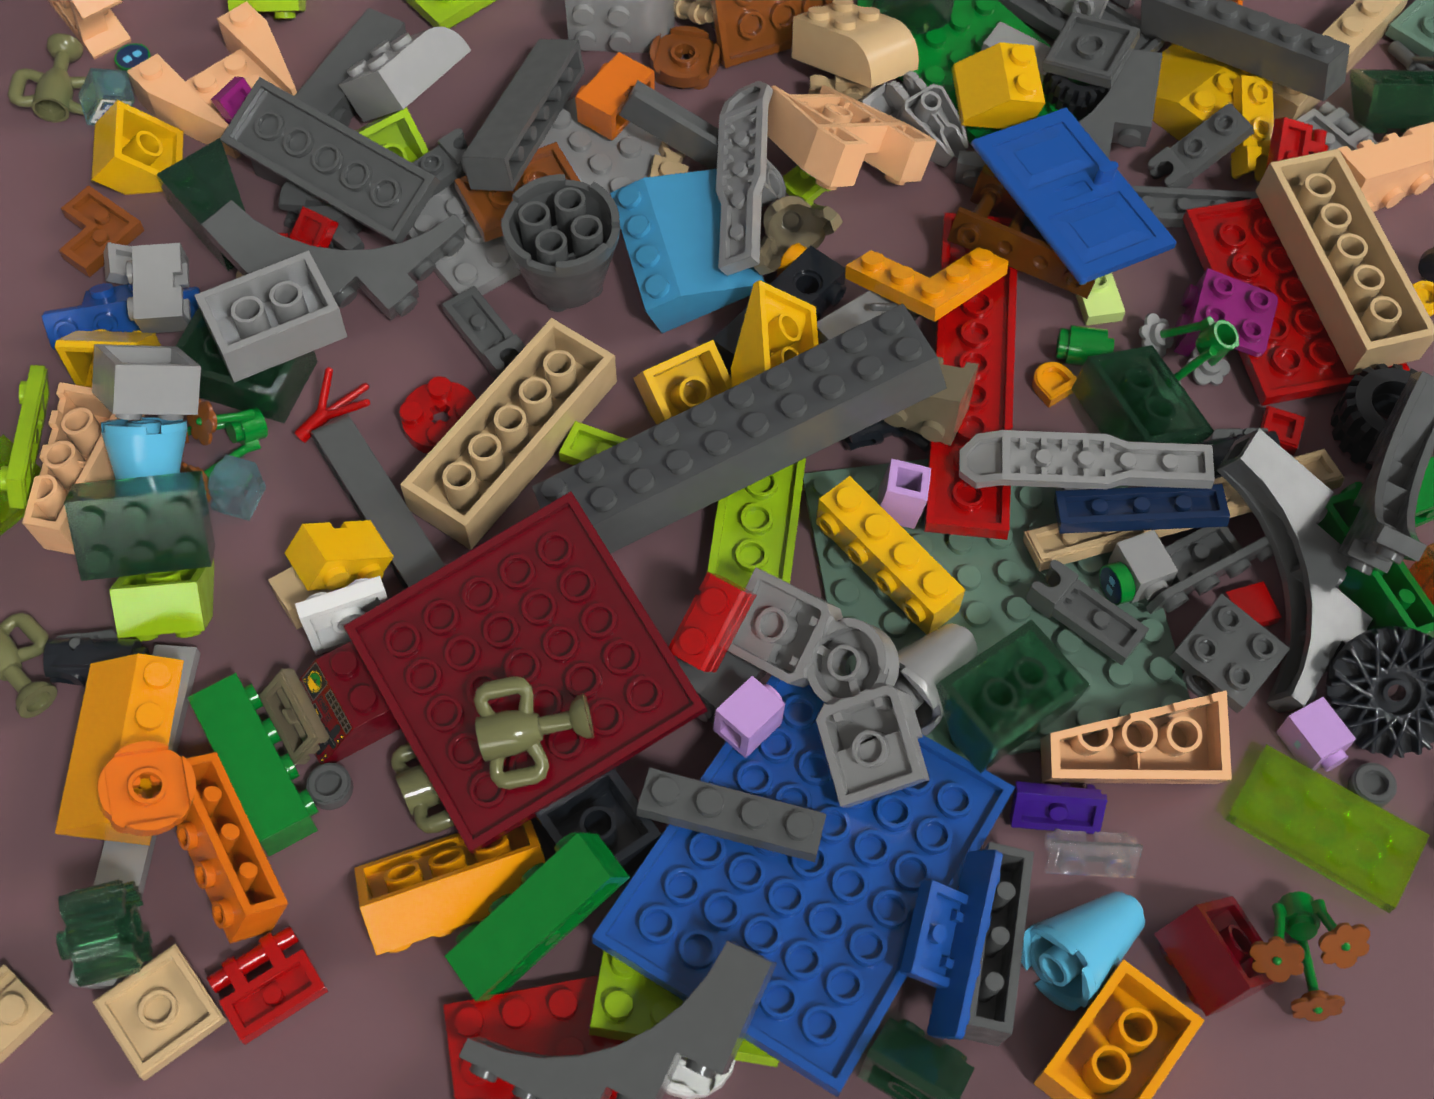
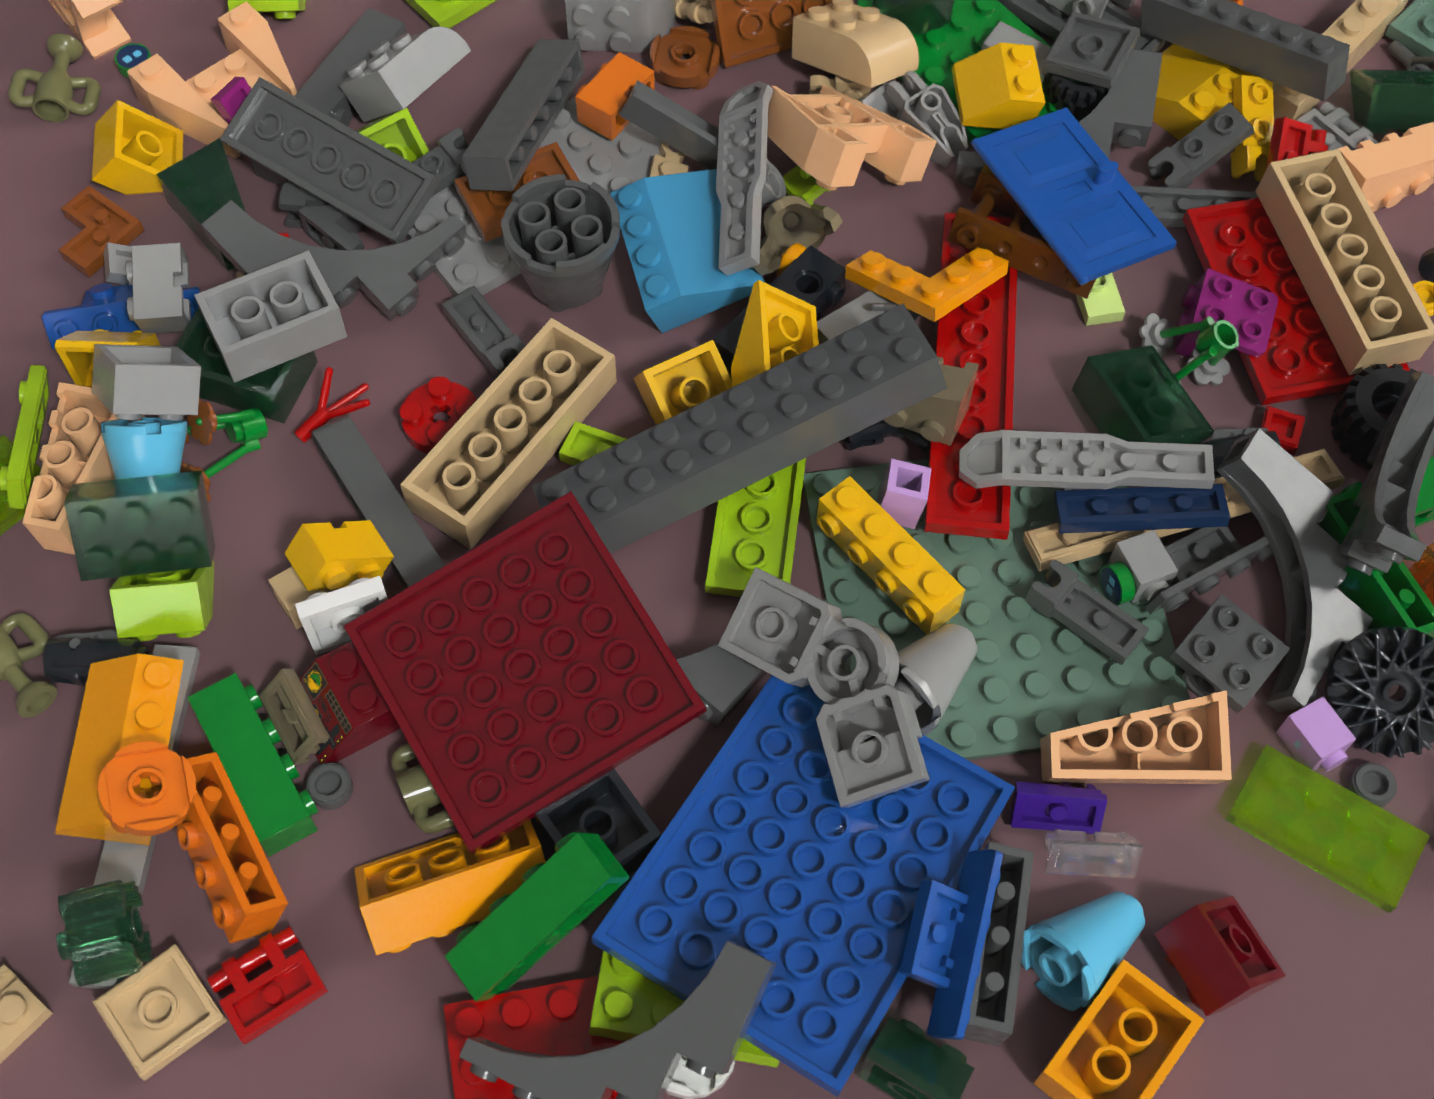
(102, 90): clear light blue brick -> none
(230, 481): clear light blue brick -> none
(313, 228): red tile -> none
(521, 730): olive piece -> none
(711, 622): red brick -> none
(731, 814): dark grey plate -> none
(749, 716): lavender brick -> none
(1008, 695): clear green slope -> none
(1053, 382): light orange tile -> none
(1080, 342): green brick -> none
(1256, 602): red tile -> none
(1300, 918): dark orange plant -> none

